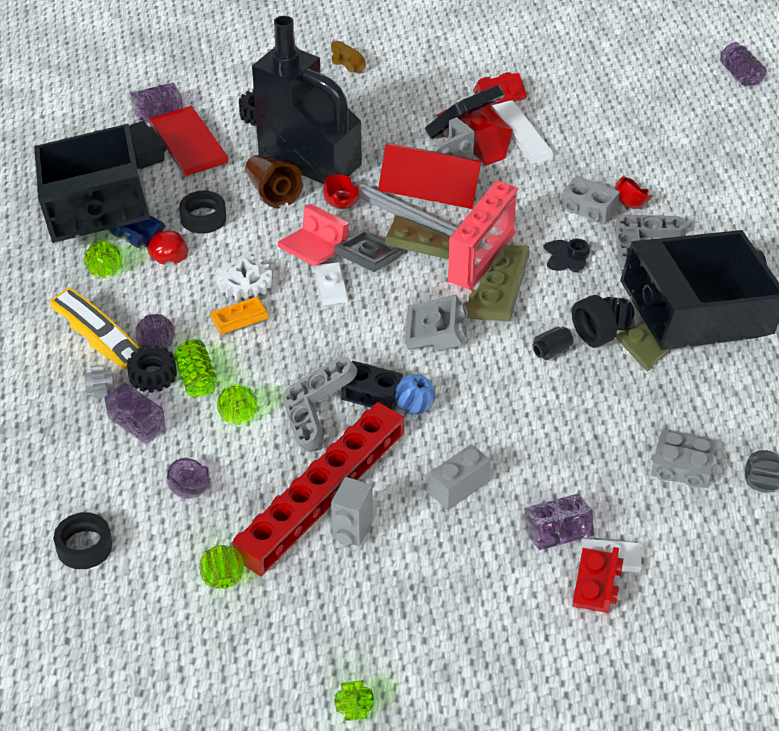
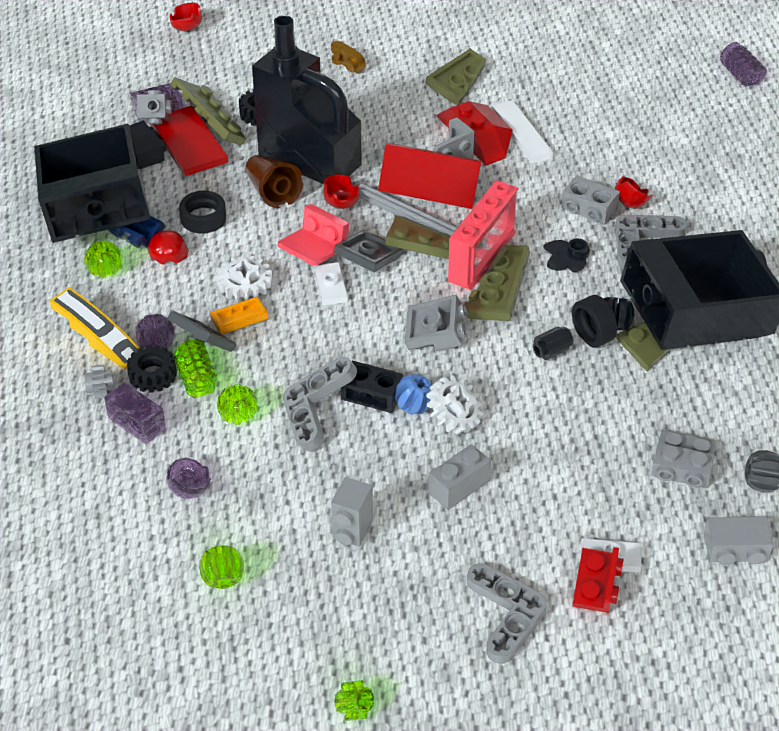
(88, 557): black tyre -> none
(146, 104): none -> light grey brick
(186, 17): none -> red hair
(201, 331): none -> dark grey plate
(210, 109): none -> olive wing
(314, 490): red brick -> none
(454, 405): none -> white gear
(457, 76): none -> olive wing
(463, 108): black beam -> none
(509, 83): red bracket -> none
(518, 611): none -> light grey beam
(559, 521): clear purple brick -> none
(738, 539): none -> light grey brick

